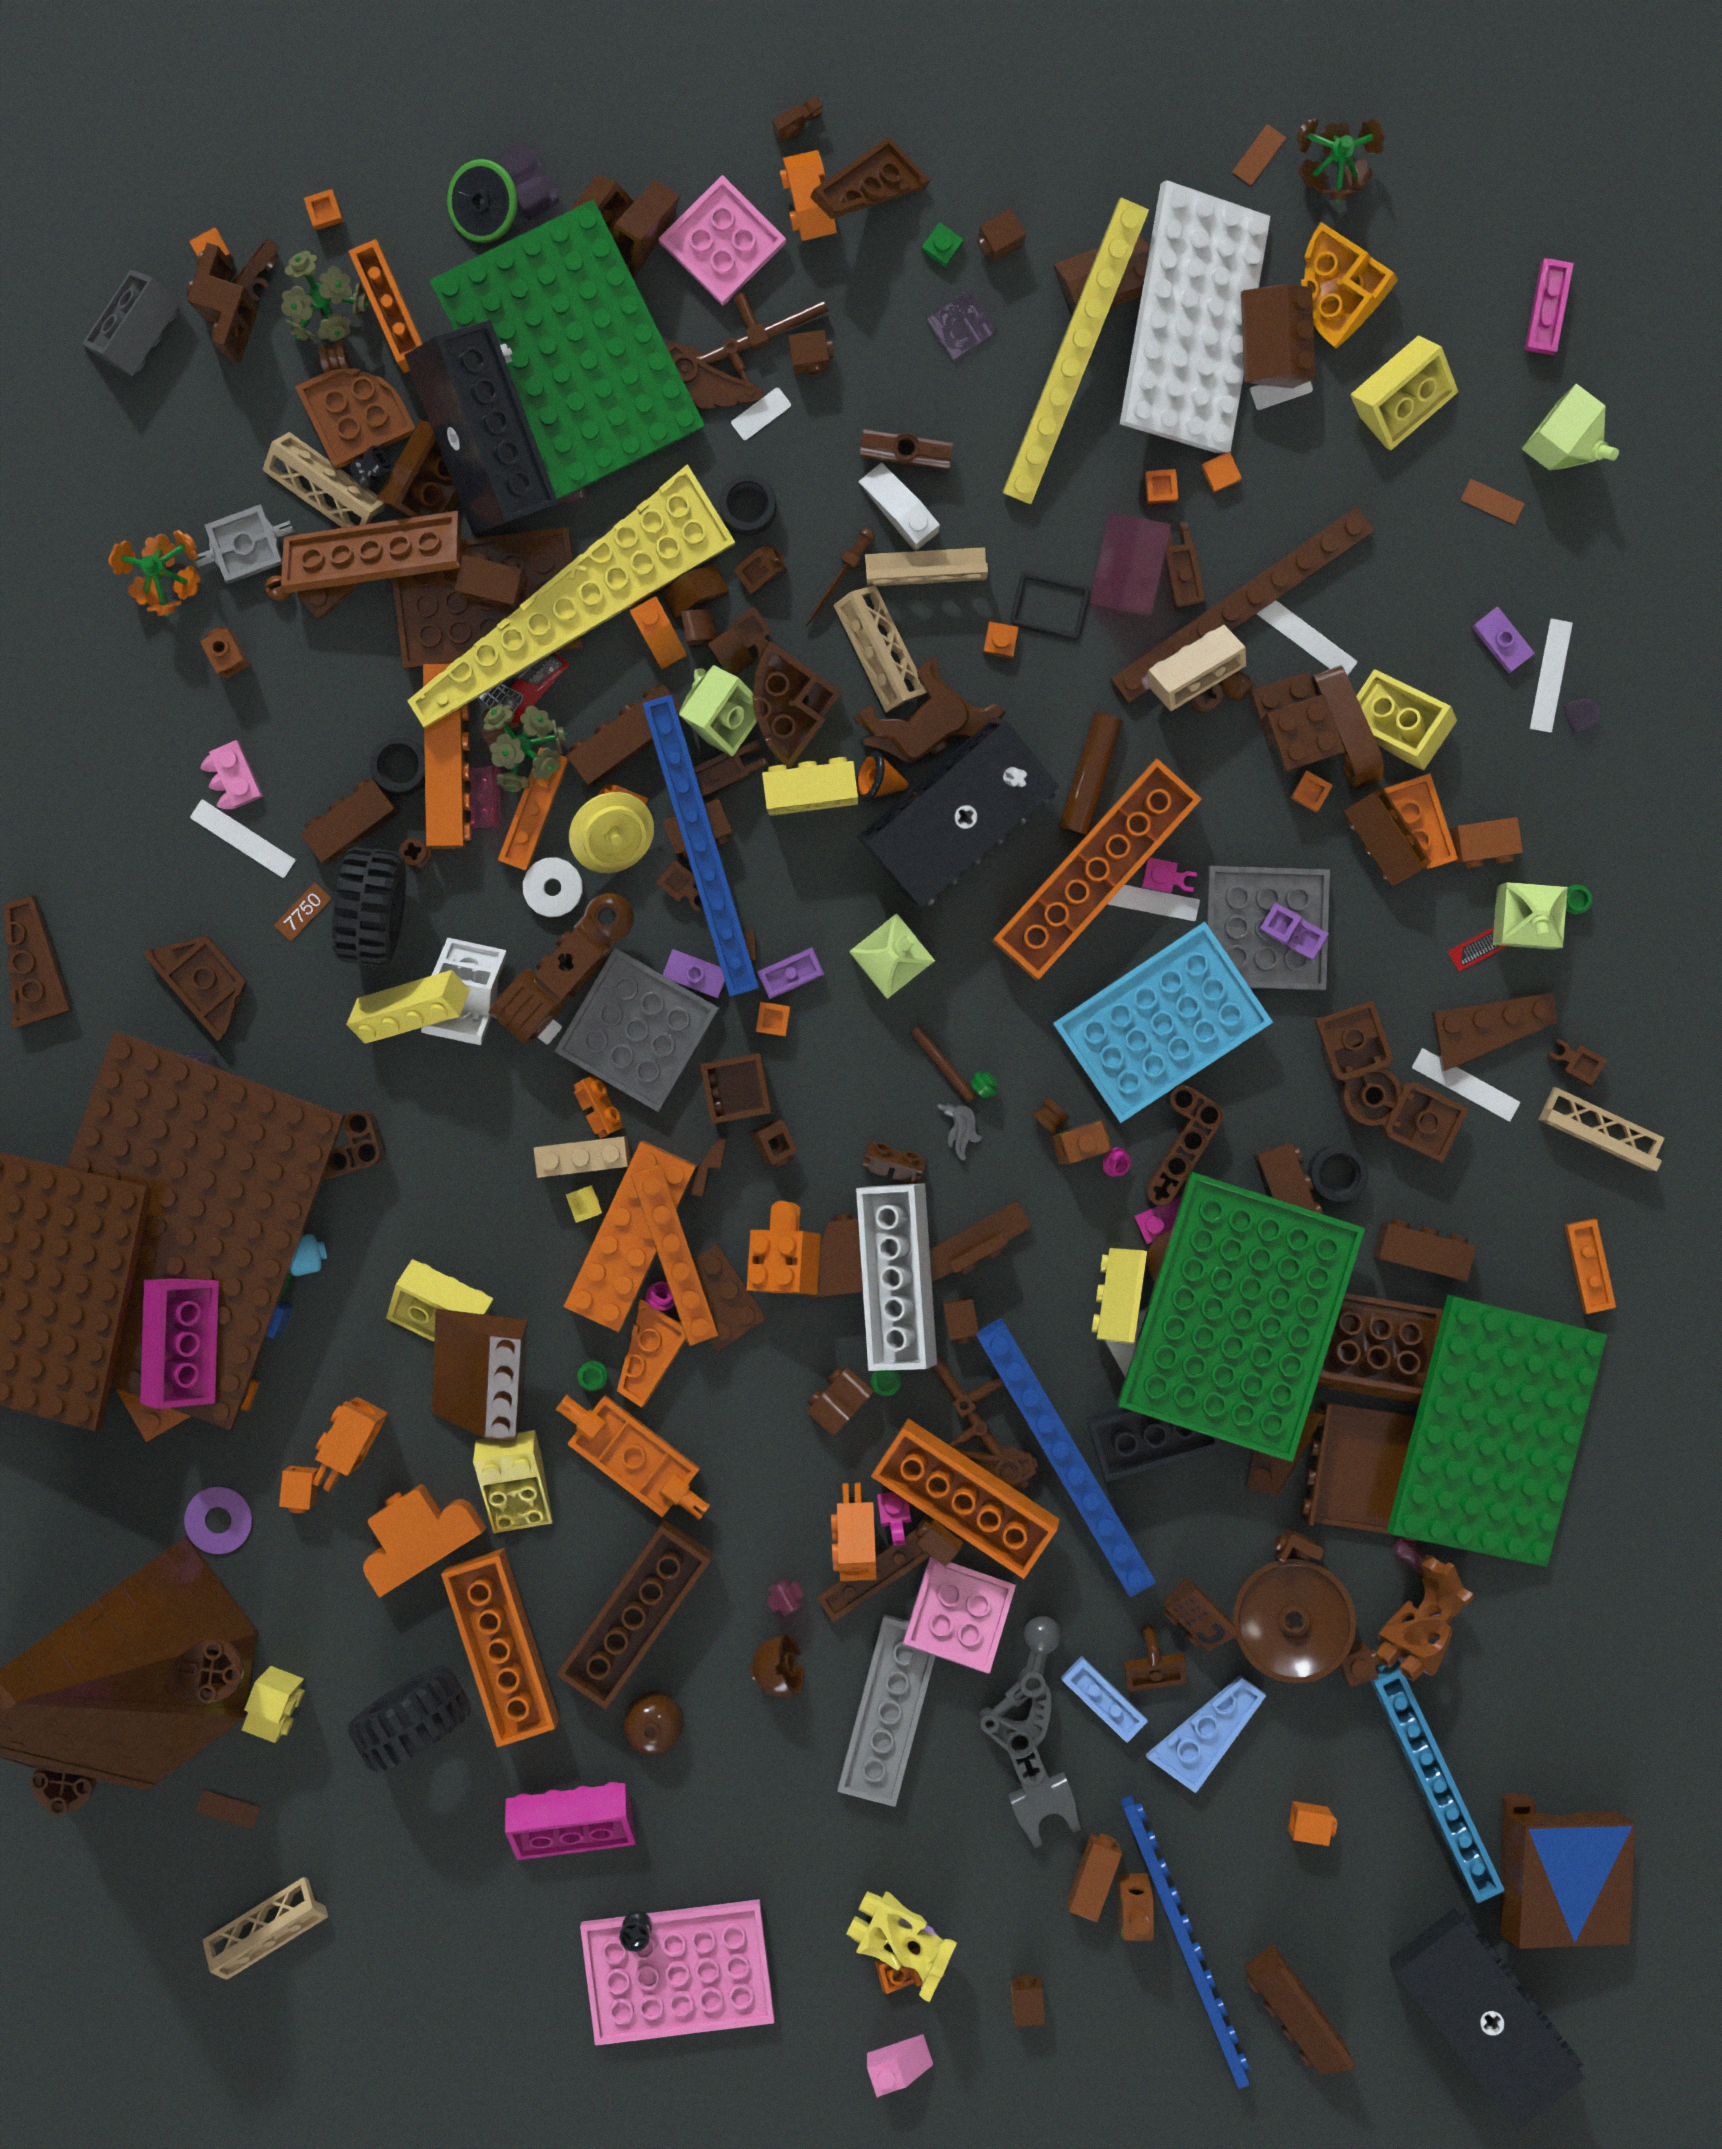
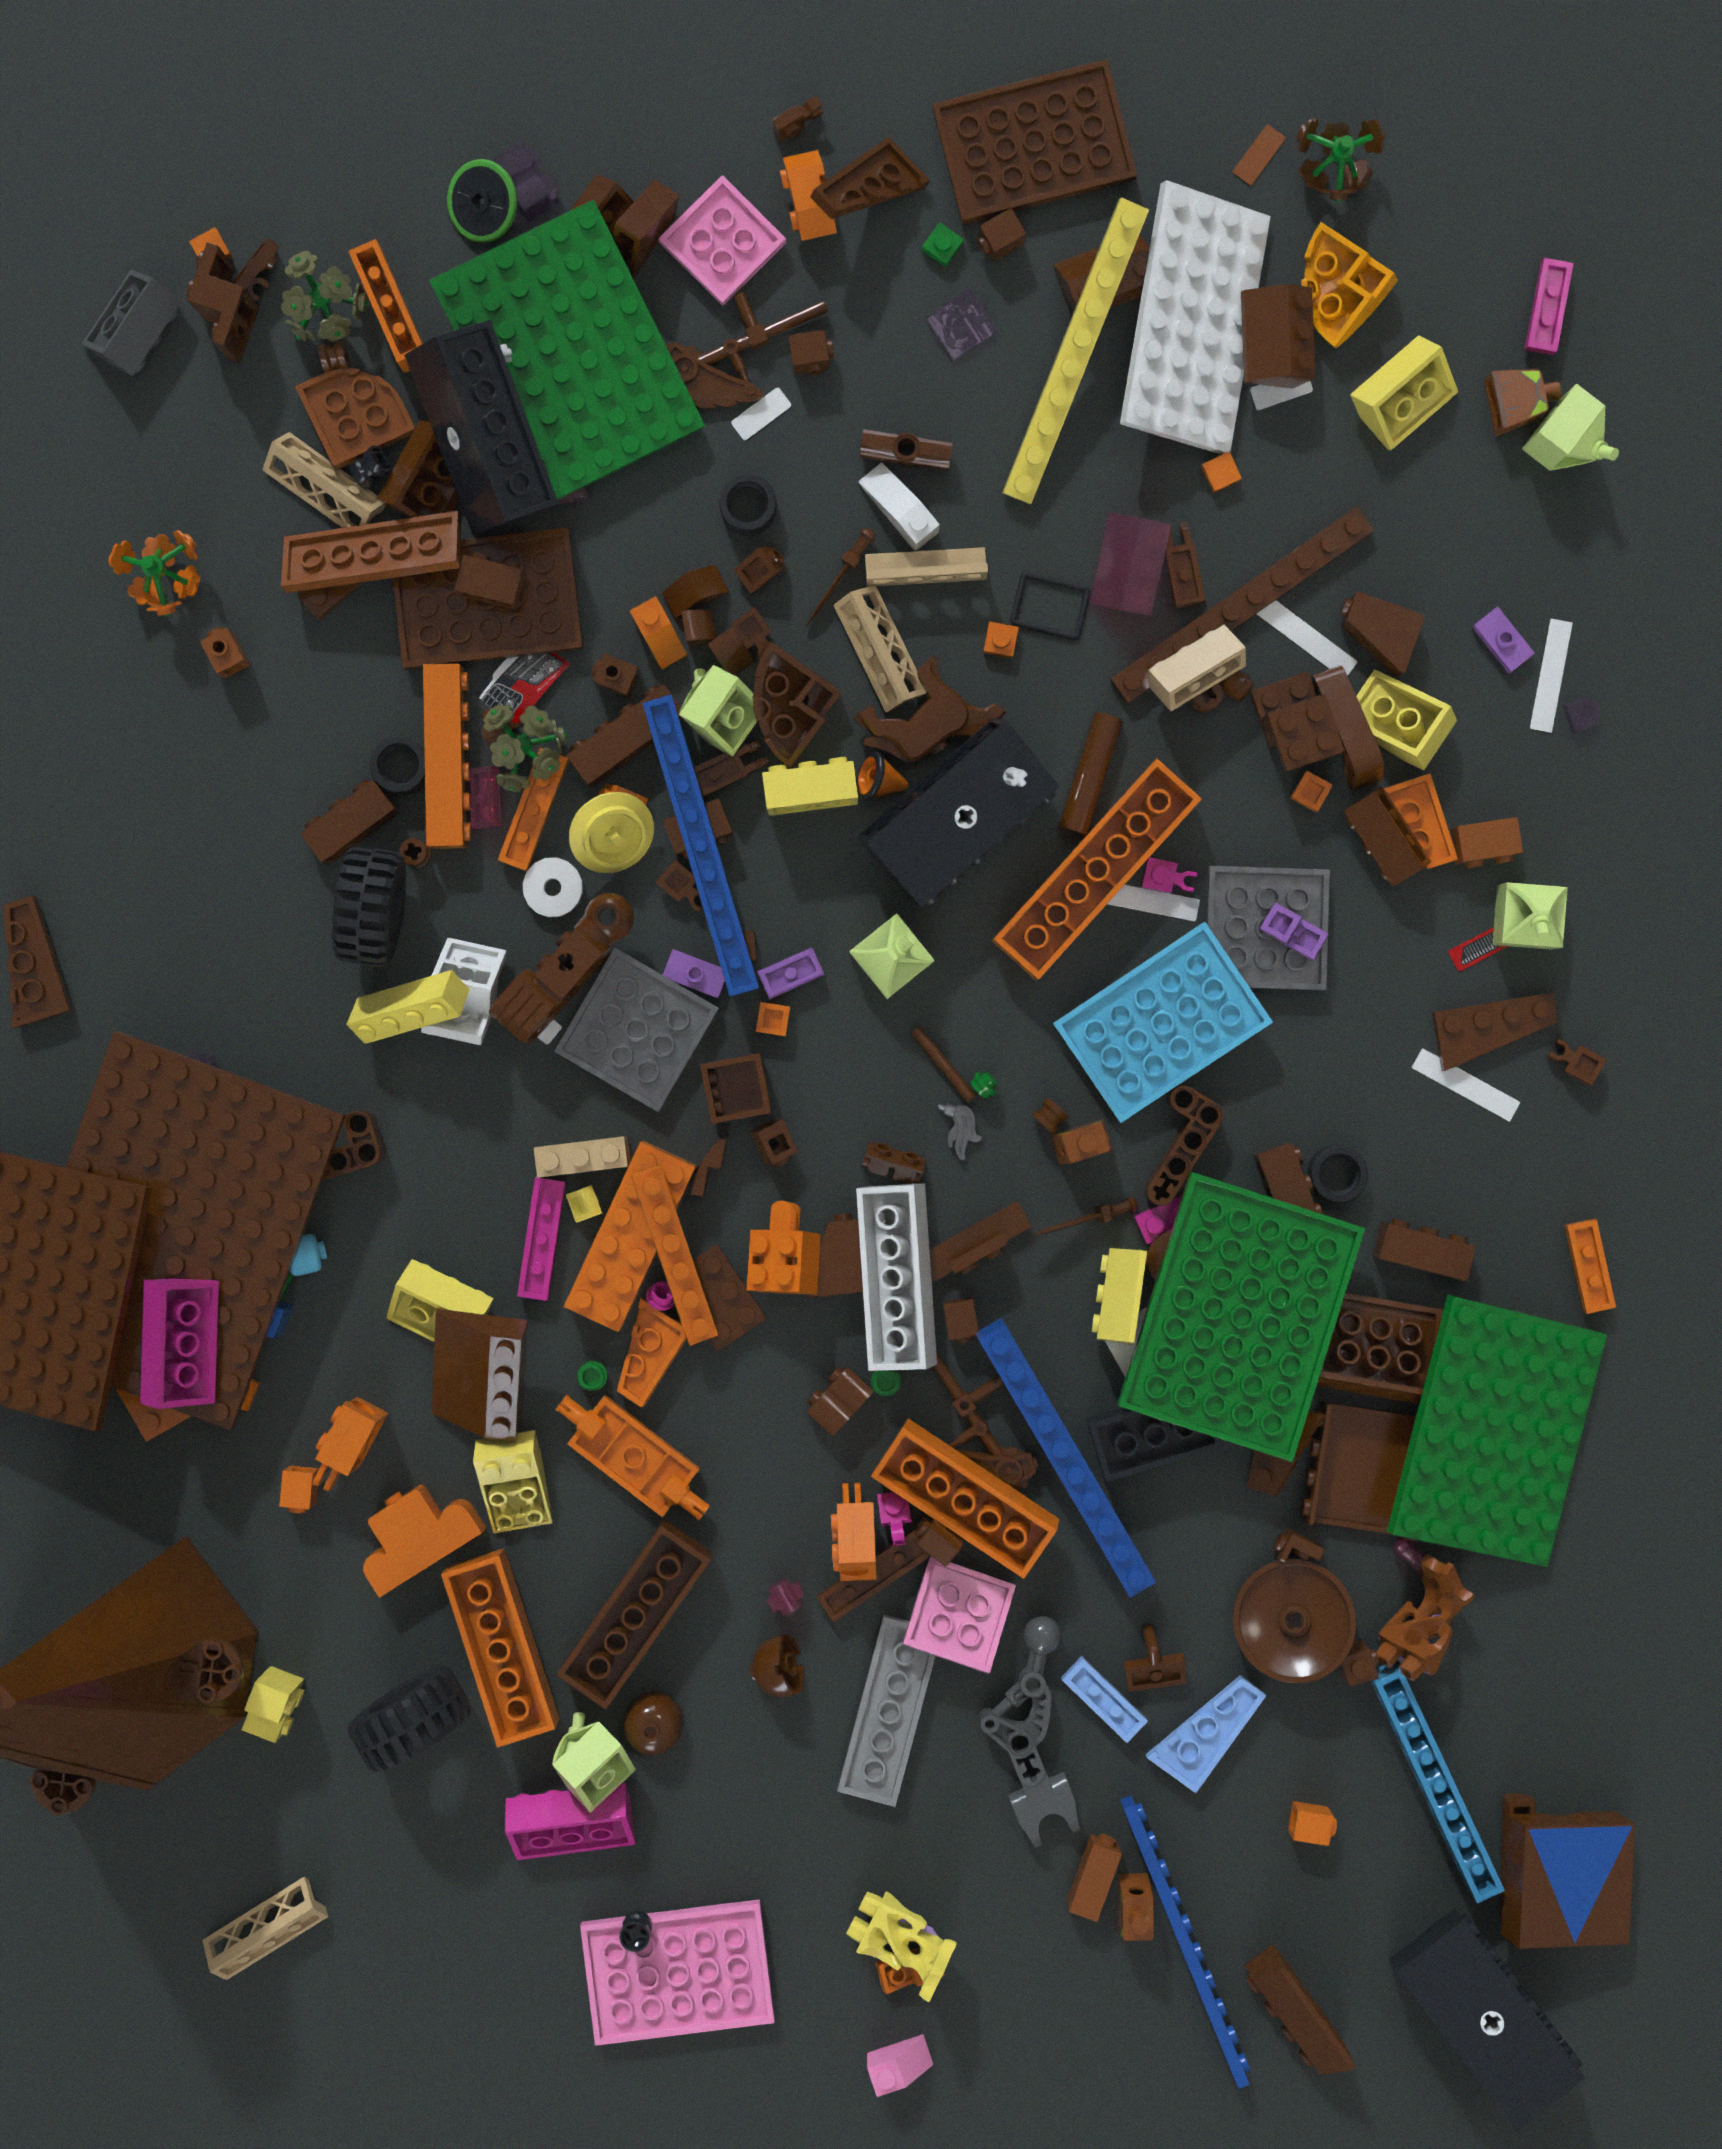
(196, 1520): medium lavender gear -> none
(202, 980): reddish brown wing -> none
(228, 1809): reddish brown sticker -> none
(233, 776): bright pink plate -> none
(242, 838): white sticker -> none
(244, 544): light grey plate -> none
(277, 593): dark orange hinge -> none
(302, 911): dark orange sticker -> none
(323, 209): orange plate -> none
(541, 1238): none -> dark pink plate
(591, 1762): none -> yellowish green piece
(605, 1117): orange hinge -> none
(615, 675): none -> reddish brown brick
(636, 558): light yellow wing -> none
(1027, 2000): reddish brown brick -> none
(1034, 141): none -> reddish brown plate
(1103, 1214): none -> reddish brown sword
(1116, 1162): dark pink plate -> none
(1161, 486): orange plate -> none
(1199, 1615): reddish brown slope -> none
(1382, 629): none -> reddish brown slope
(1406, 1112): reddish brown plate -> none
(1492, 501): dark orange sticker -> none
(1518, 398): none -> dark orange torso
(1578, 899): green plate -> none
(1602, 1139): tan fence -> none

